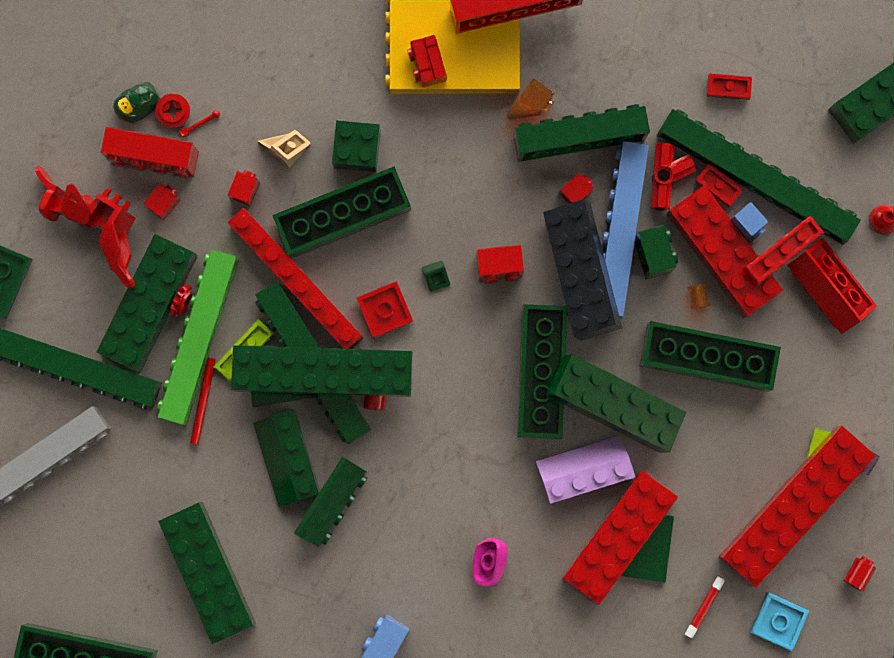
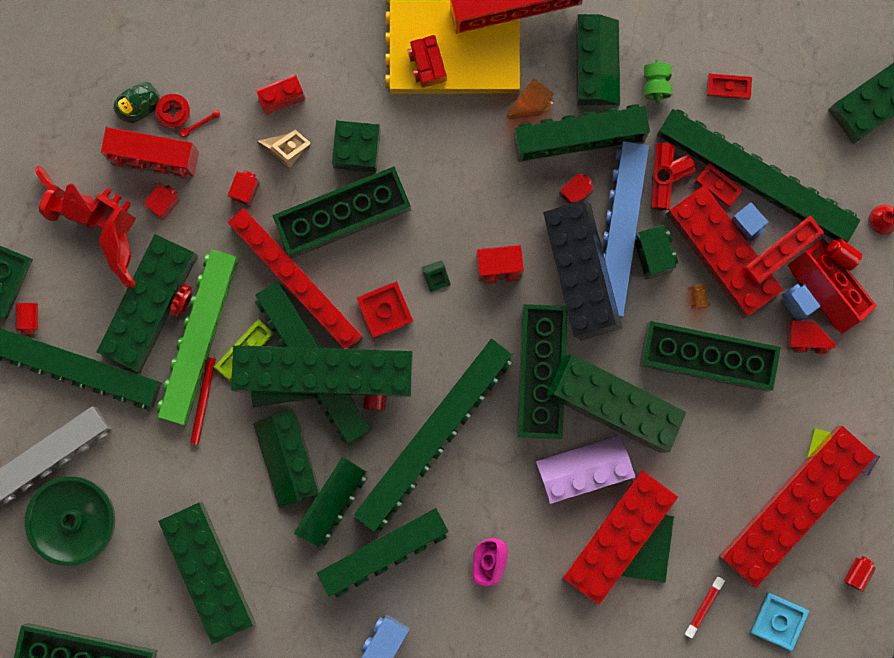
(26, 318): none -> red brick
(69, 521): none -> dark green dish
(280, 94): none -> red brick
(382, 552): none -> dark green brick
(433, 434): none -> dark green brick
(597, 60): none -> dark green slope
(657, 76): none -> bright green wheel
(800, 302): none -> medium blue brick
(808, 335): none -> red slope
(844, 254): none -> red brick

